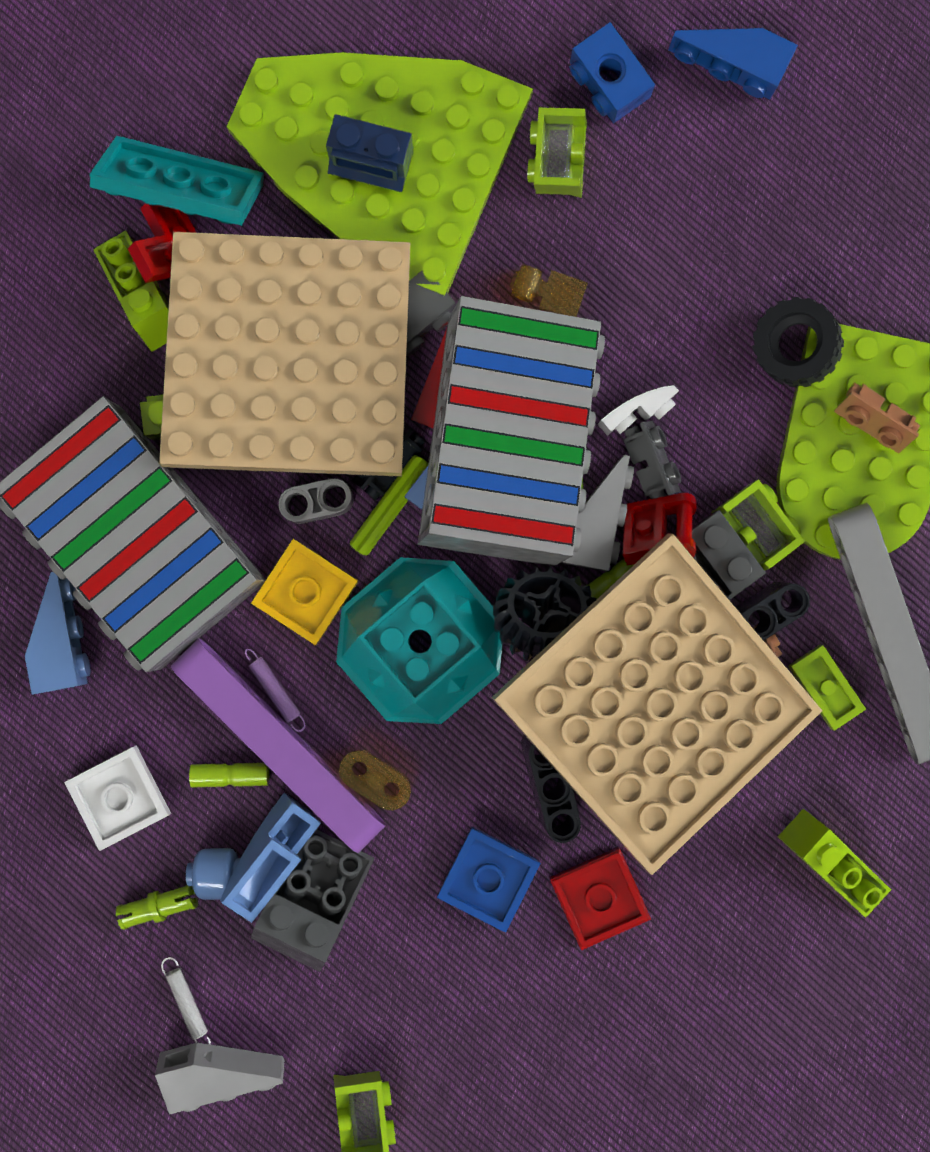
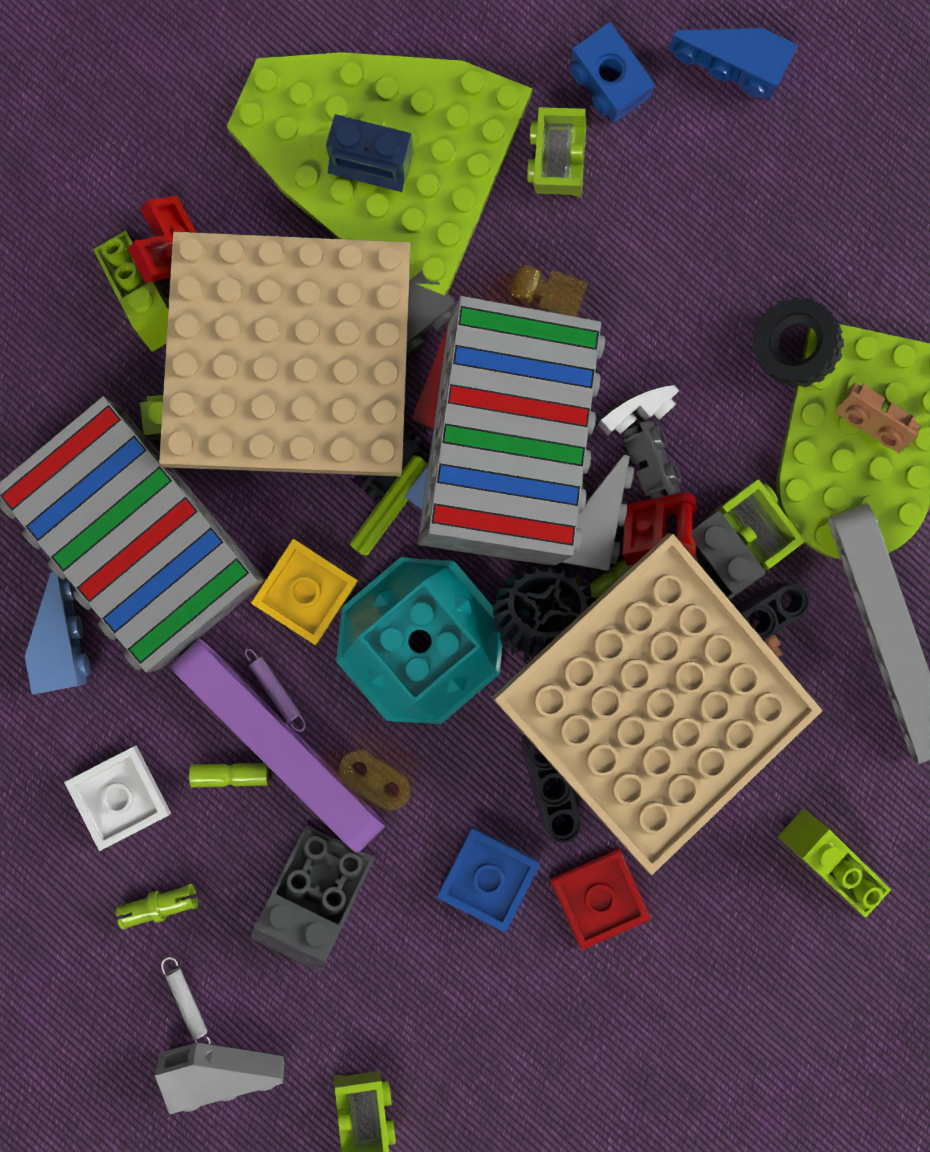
(177, 180): teal plate -> none
(211, 872): medium blue head -> none
(269, 857): medium blue slope -> none
(316, 497): light grey beam -> none
(827, 687): lime plate -> none

